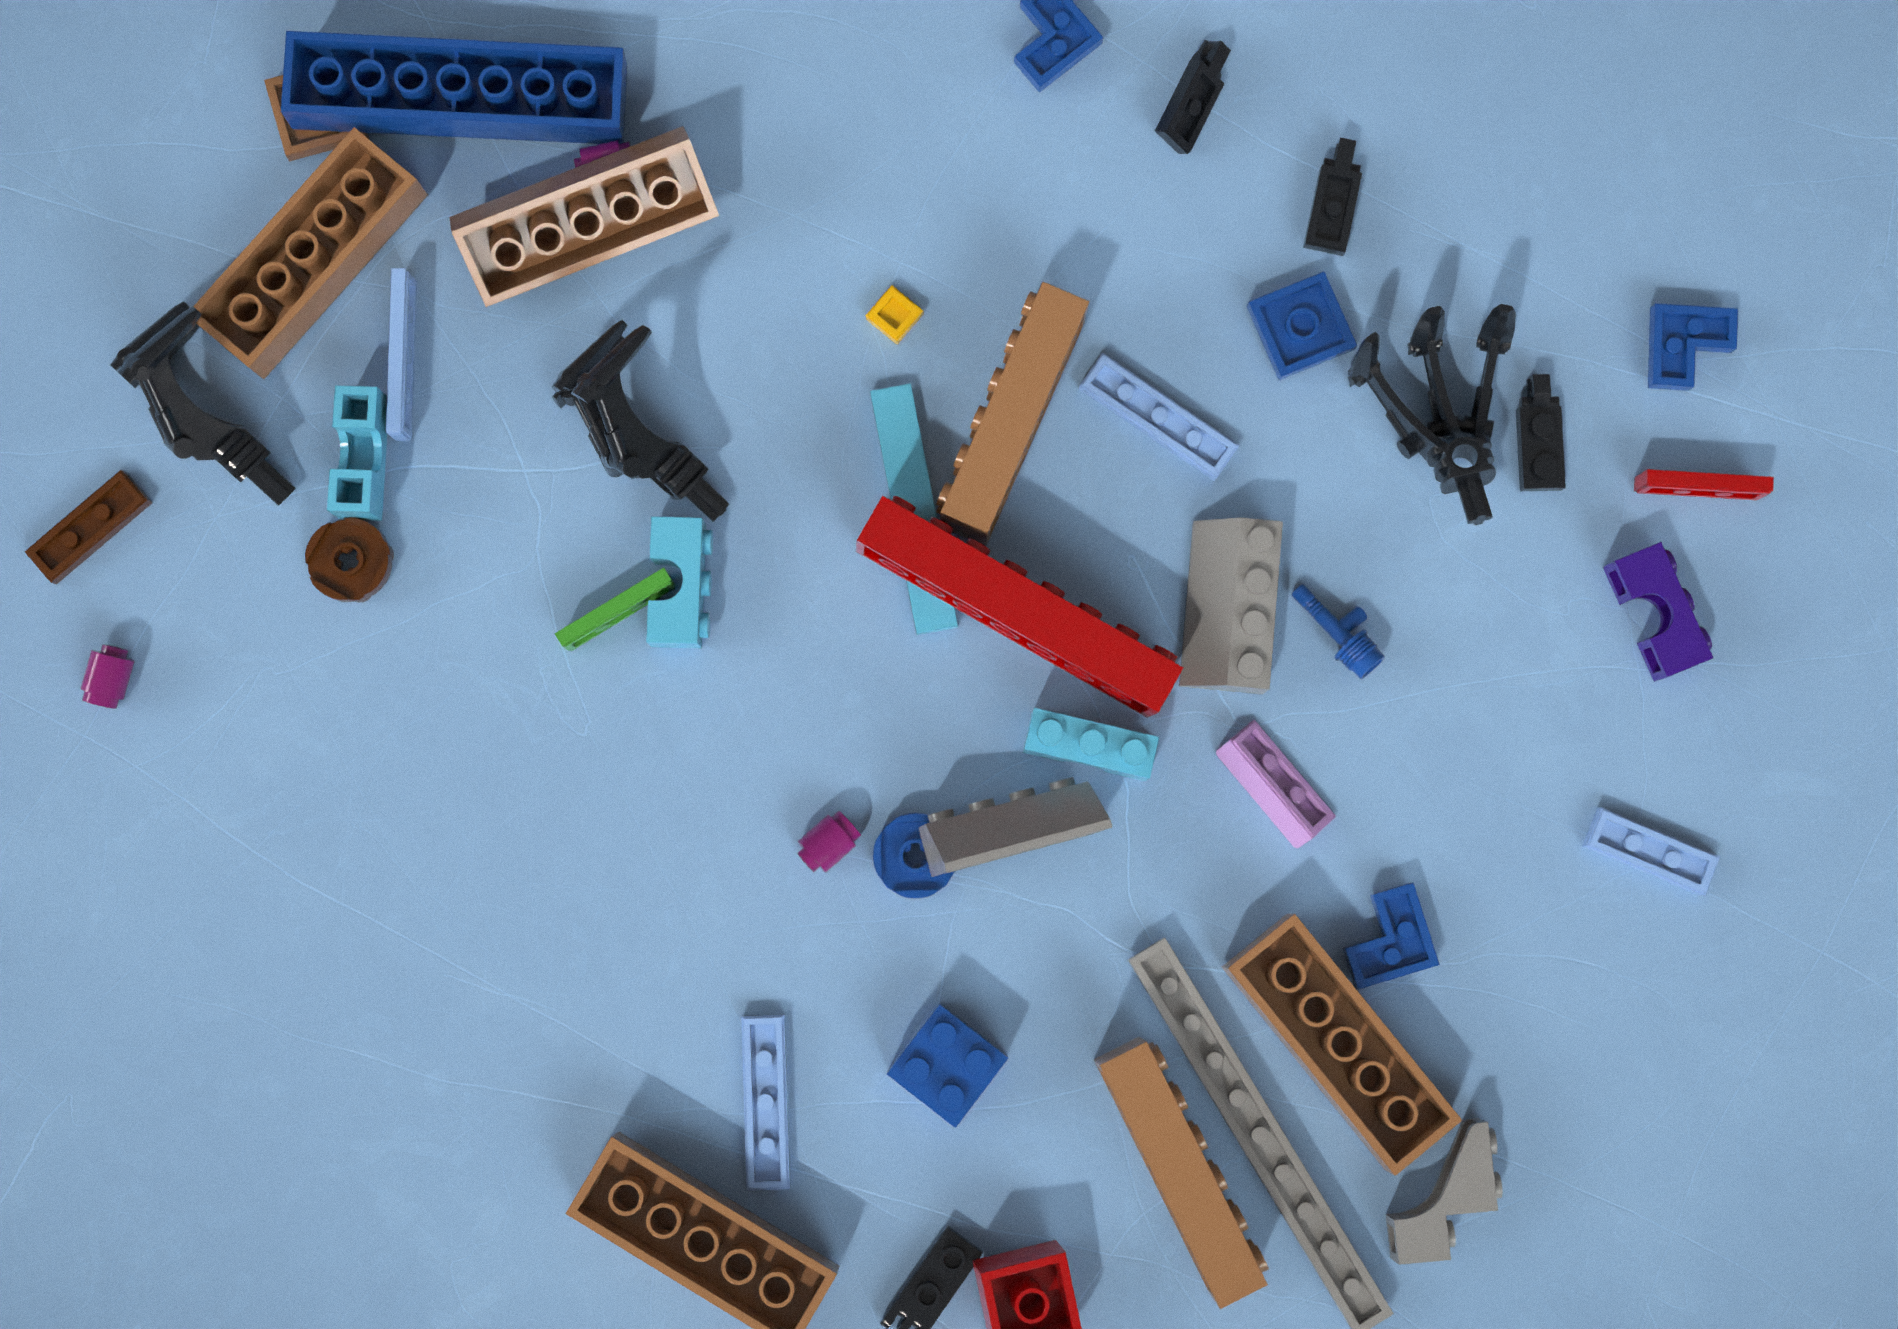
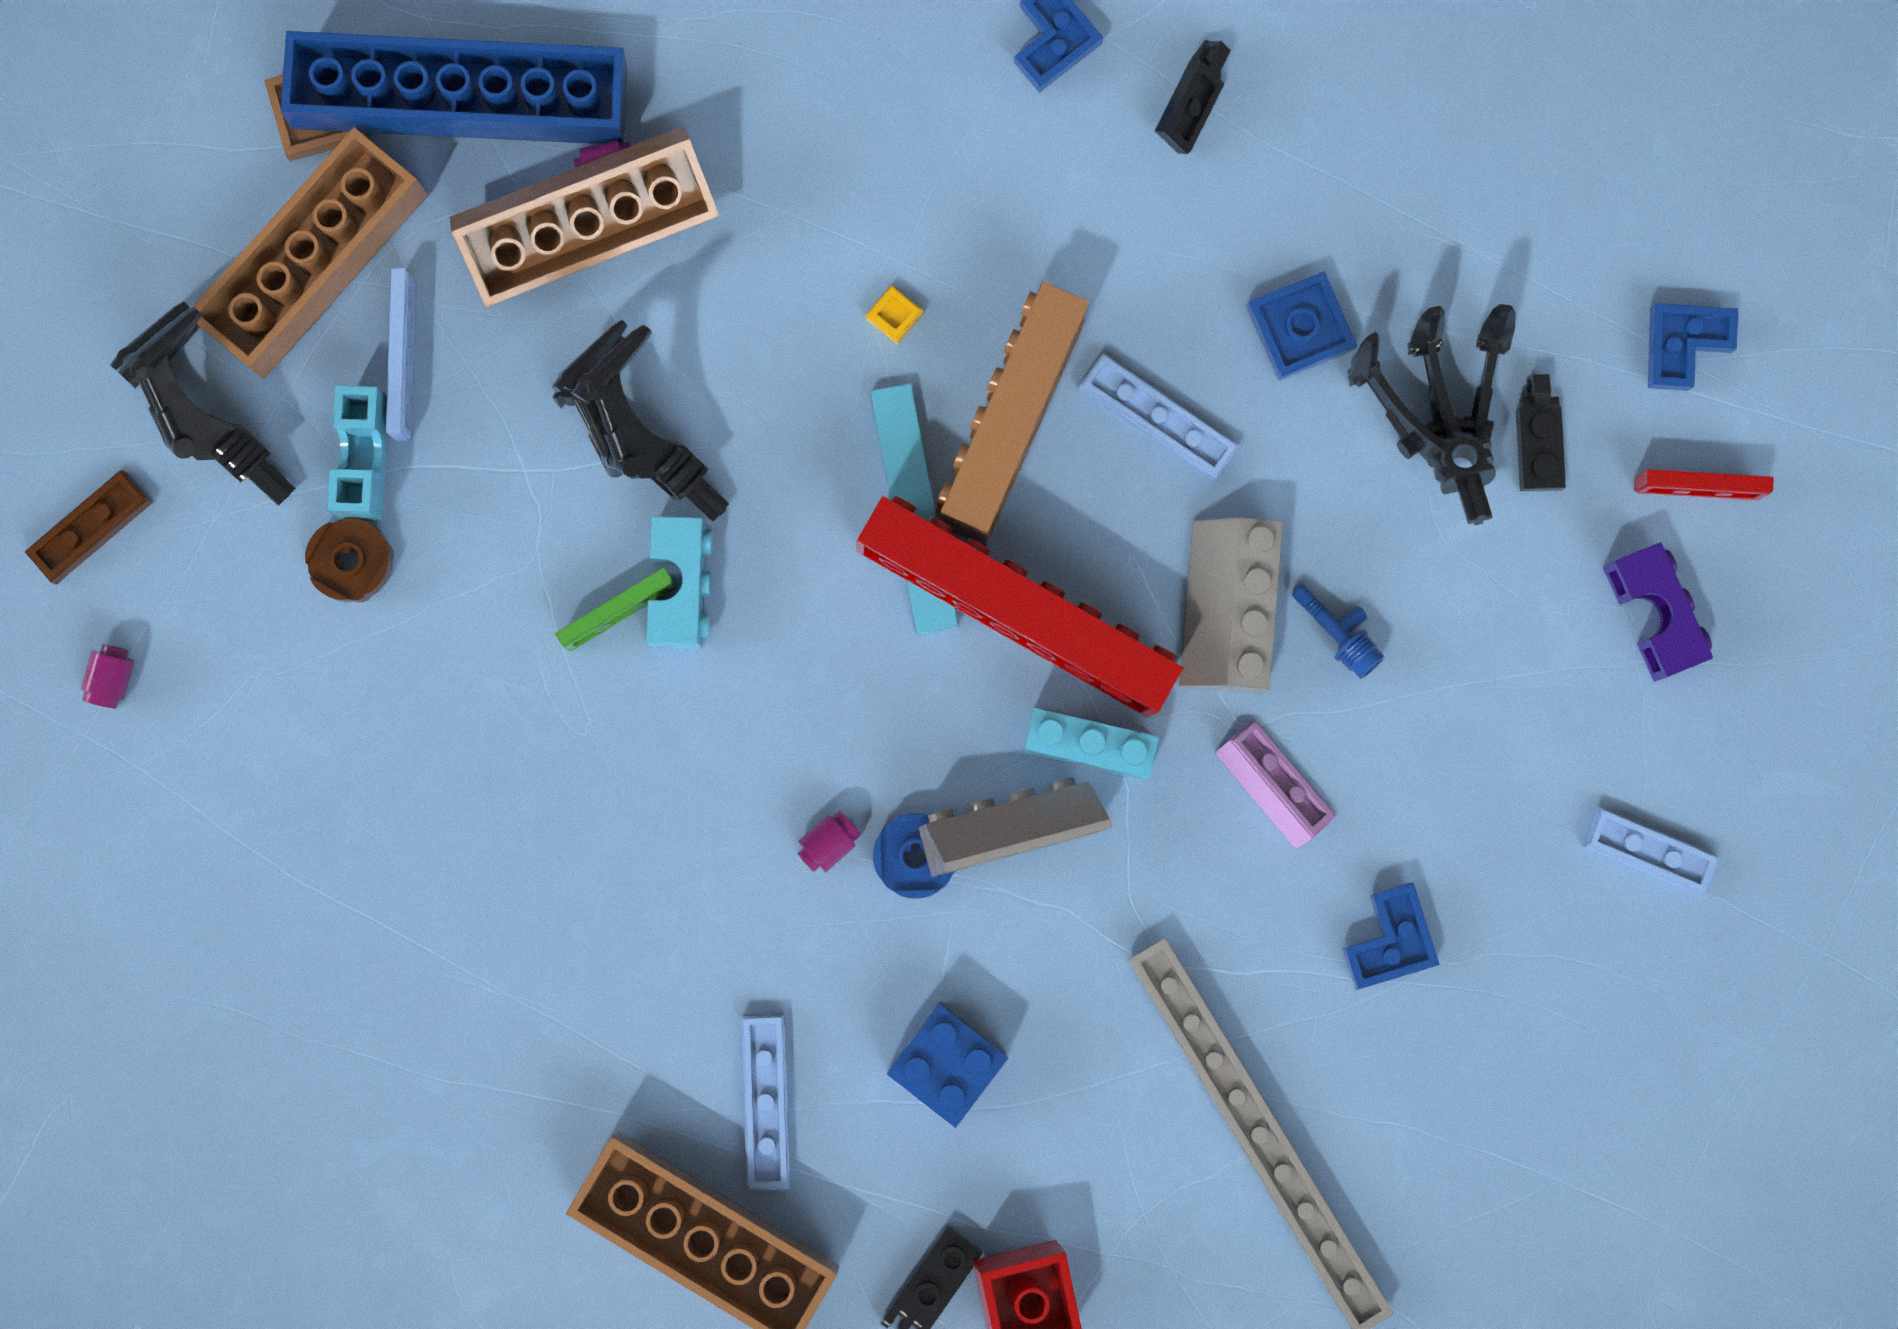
(1180, 1171): medium nougat brick -> none
(1334, 201): black hinge -> none
(1342, 1044): medium nougat brick -> none
(1463, 1187): light grey arch -> none

